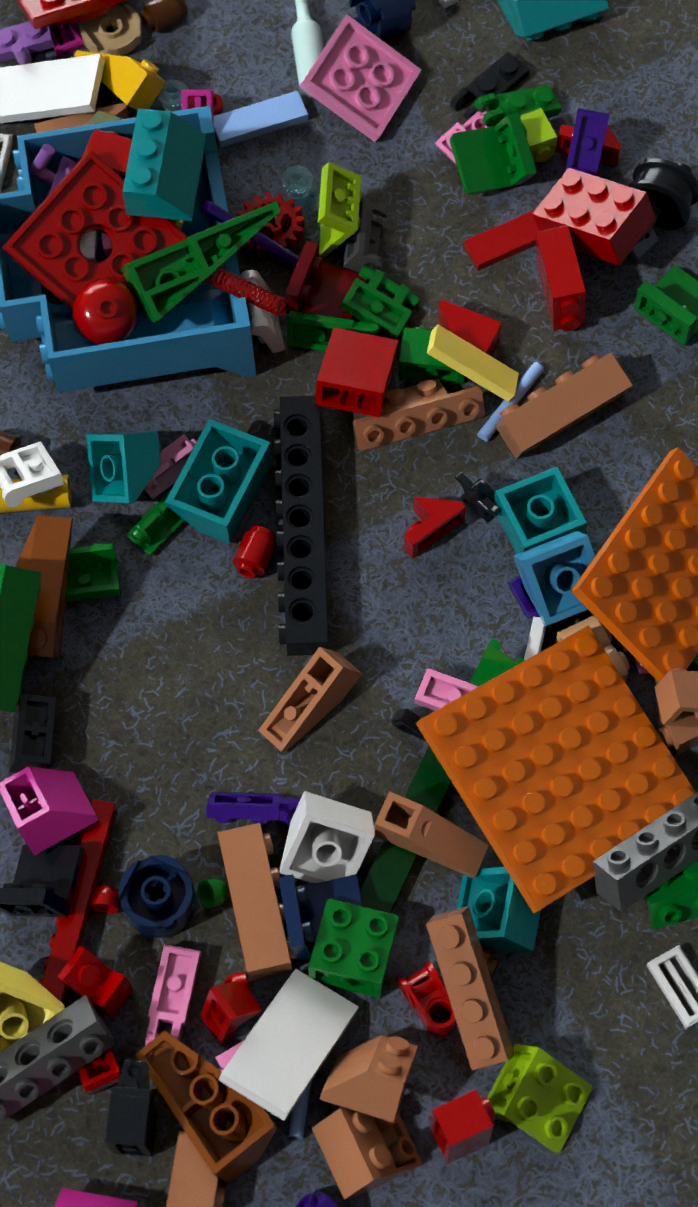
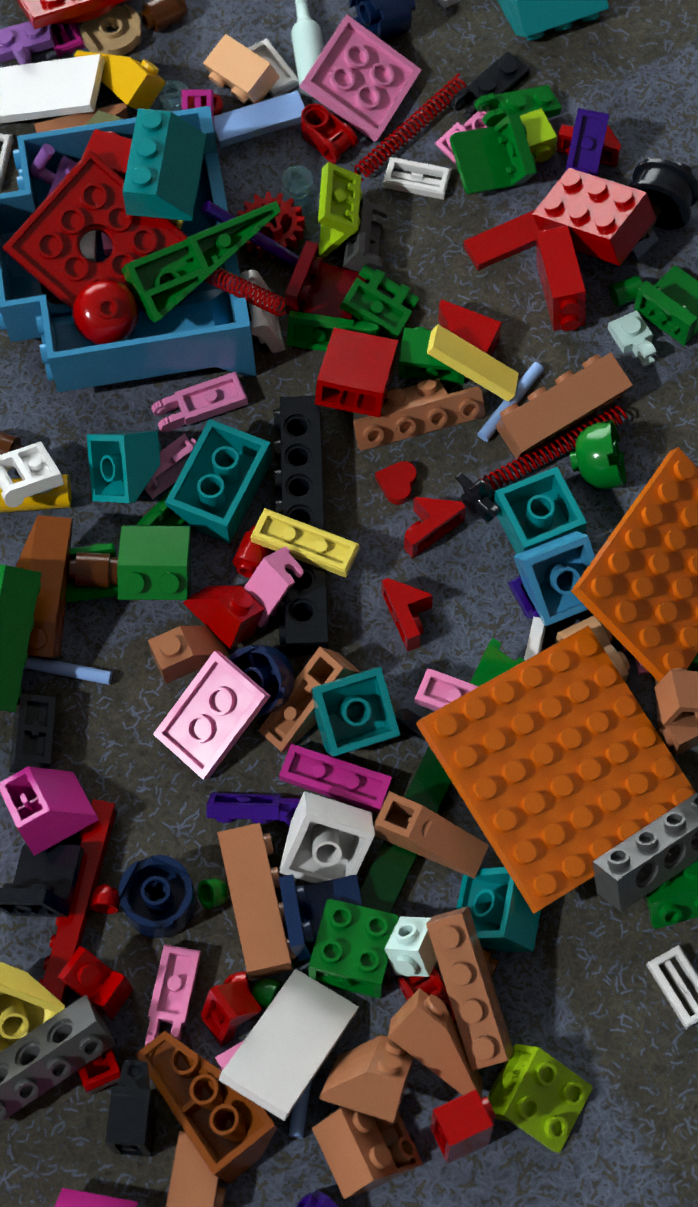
(69, 670): none -> light blue bar
(93, 570): none -> reddish brown brick
(154, 562): none -> green slope
(184, 650): none -> nougat slope
(201, 402): none -> bright pink hinge
(211, 715): none -> bright pink plate
(227, 612): none -> red slope
(240, 70): none -> light nougat brick
(266, 991): none -> green hinge
(269, 670): none -> dark blue cylinder
(272, 581): none -> bright pink hinge
(287, 79): none -> white tile
(305, 542): none -> light yellow tile
(328, 137): none -> red piece
(335, 778): none -> dark pink plate
(354, 712): none -> teal slope
(397, 481): none -> red tile
(403, 604): none -> red slope
(407, 129): none -> red piece
(411, 948): none -> light aqua brick
(415, 182): none -> white tile
(430, 1036): none -> nougat slope
(549, 452): none -> red piece
(599, 456): none -> green cylinder
(625, 291): none -> green hinge
(633, 335): none -> light aqua plate

